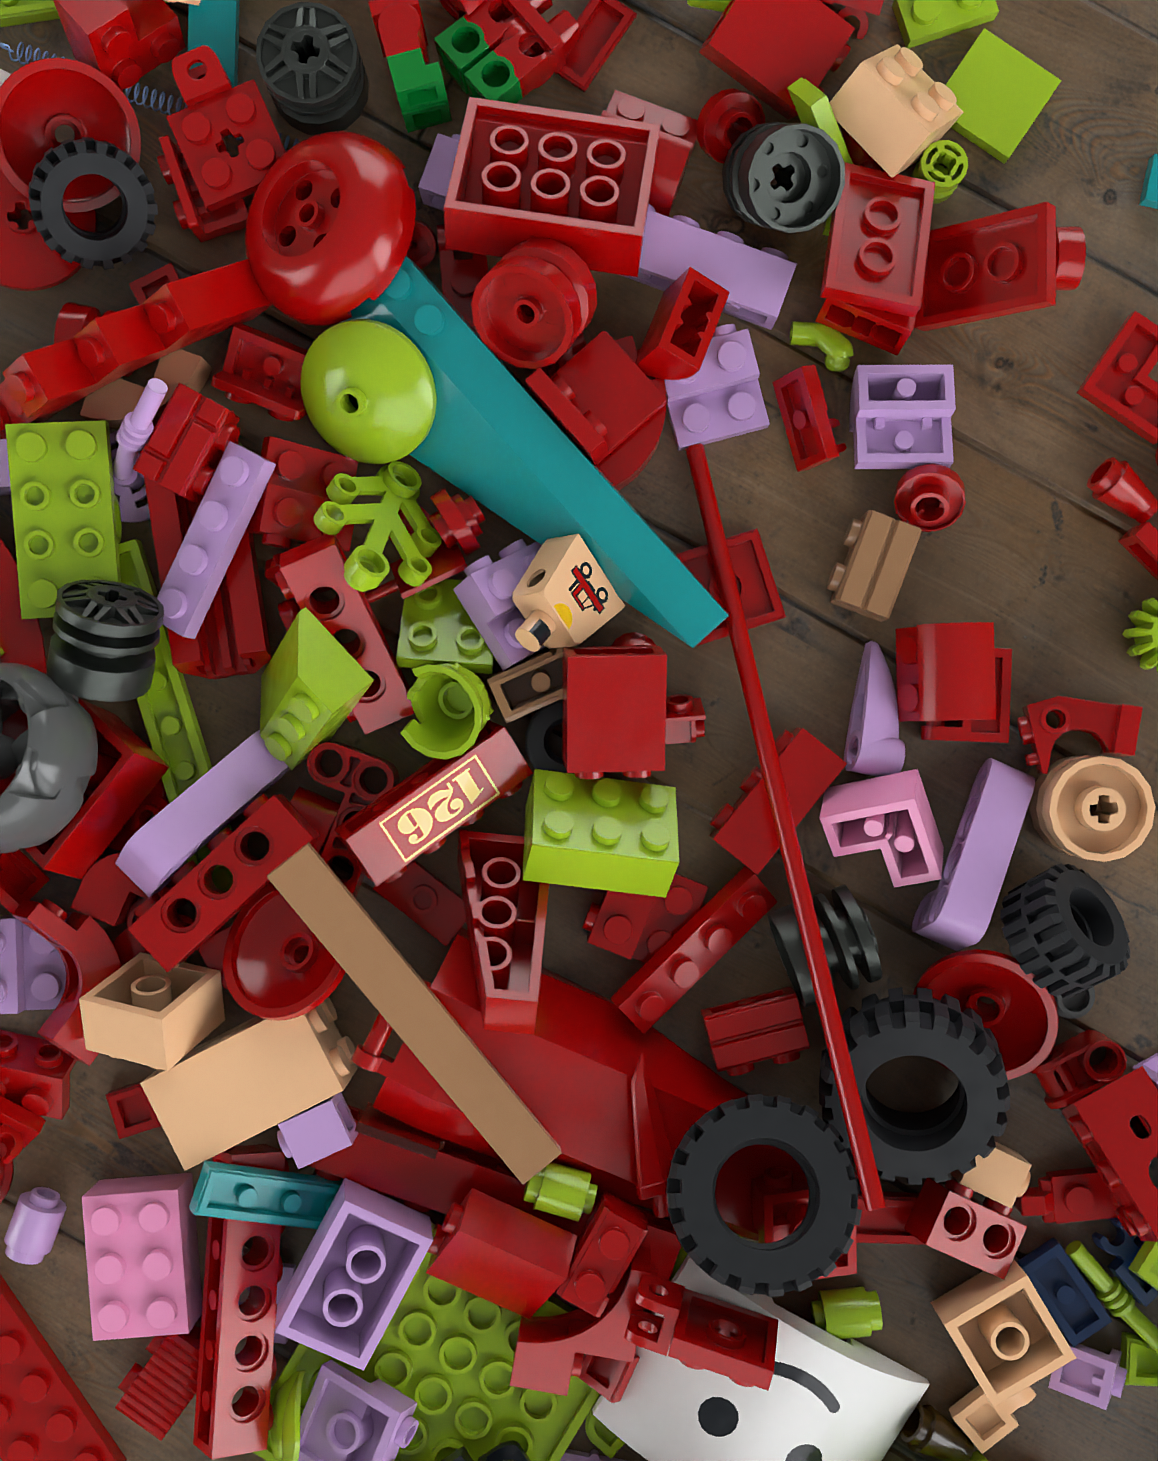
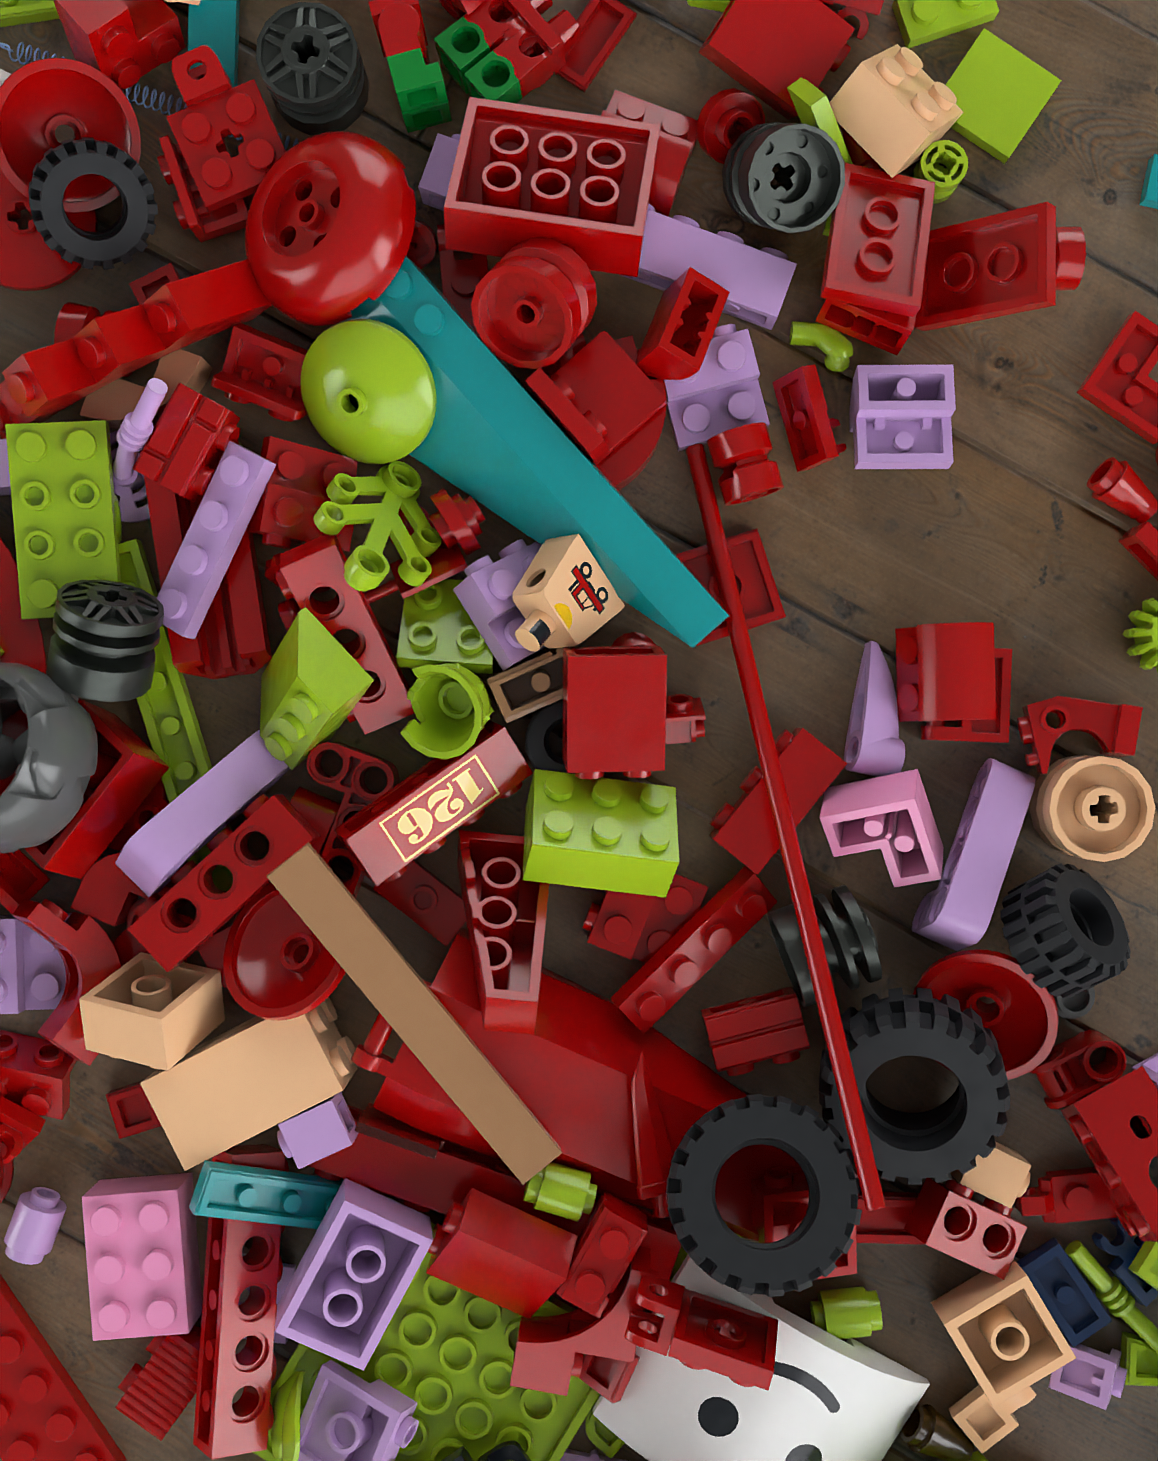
(745, 463): none -> red wheel
(874, 565): medium nougat brick -> none
(930, 497): red plate -> none

